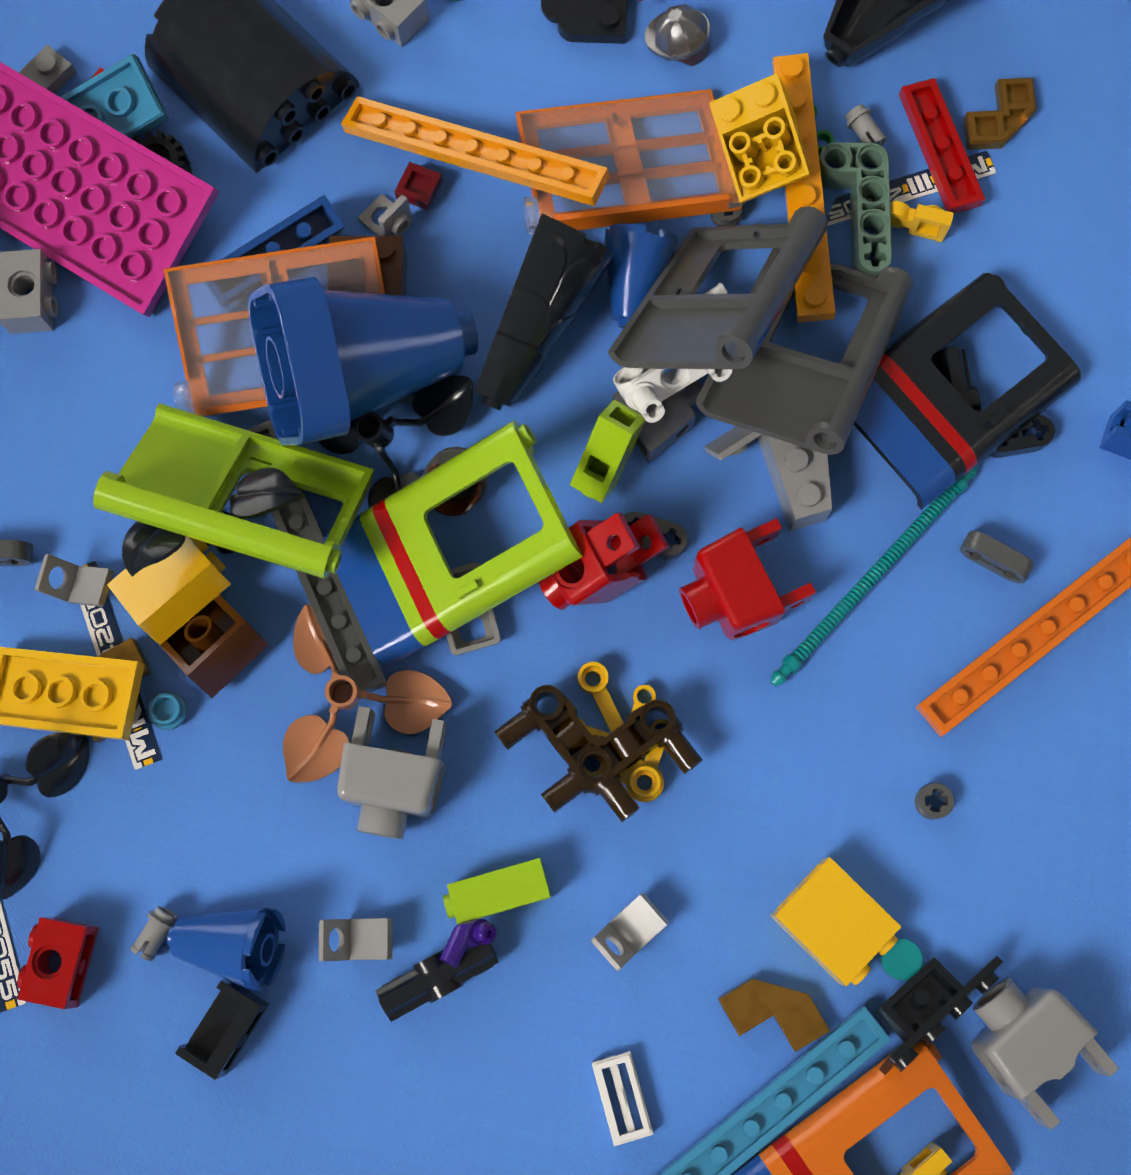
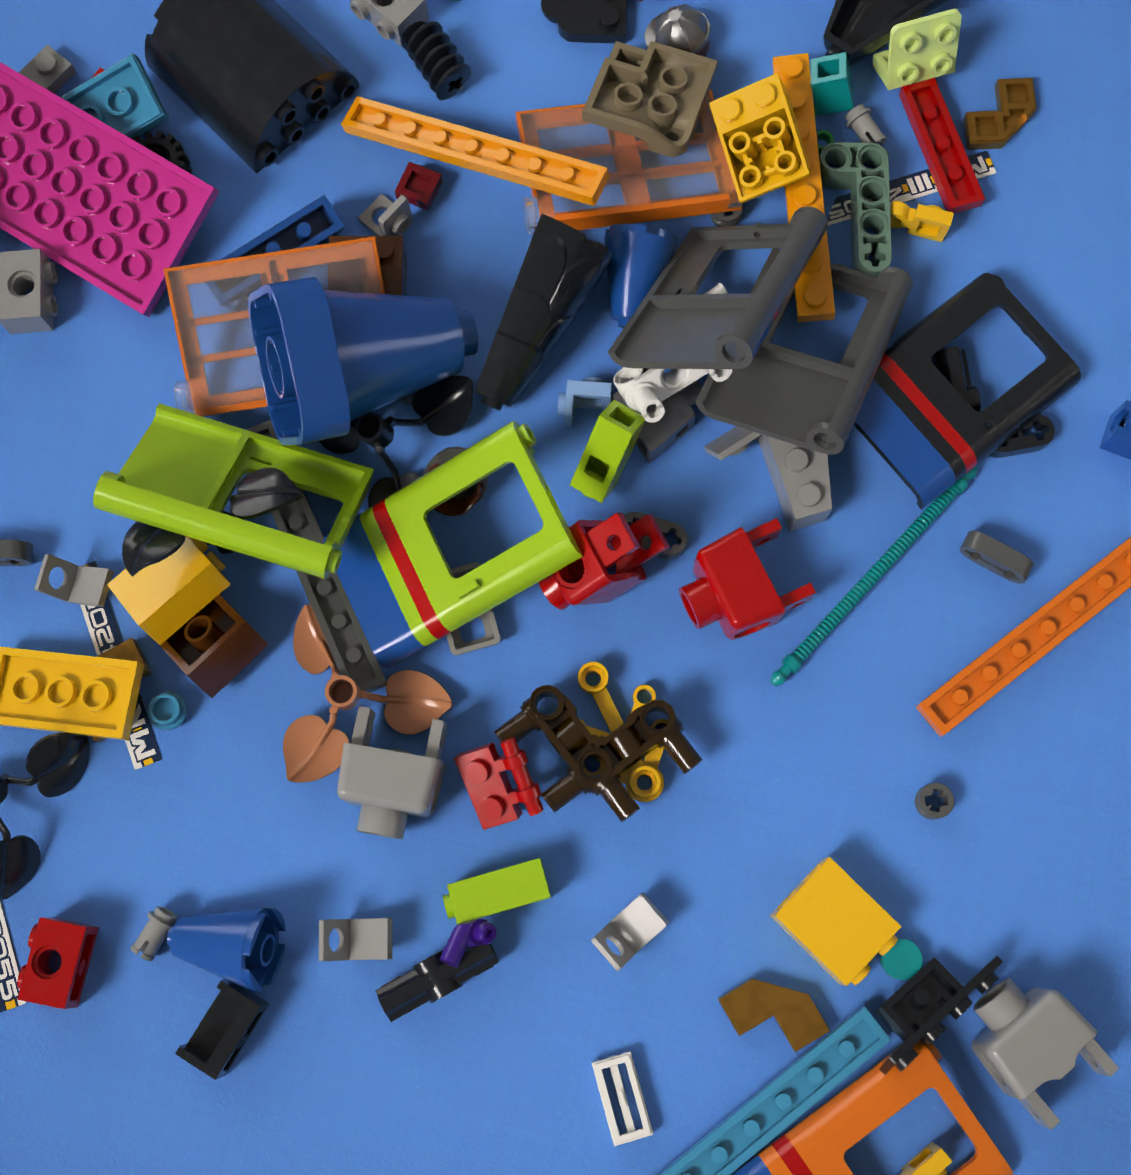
(436, 58): none -> black piece
(490, 788): none -> red plate
(588, 393): none -> light blue bracket
(651, 95): none -> dark tan slope
(832, 84): none -> teal brick
(920, 50): none -> yellowish green bracket

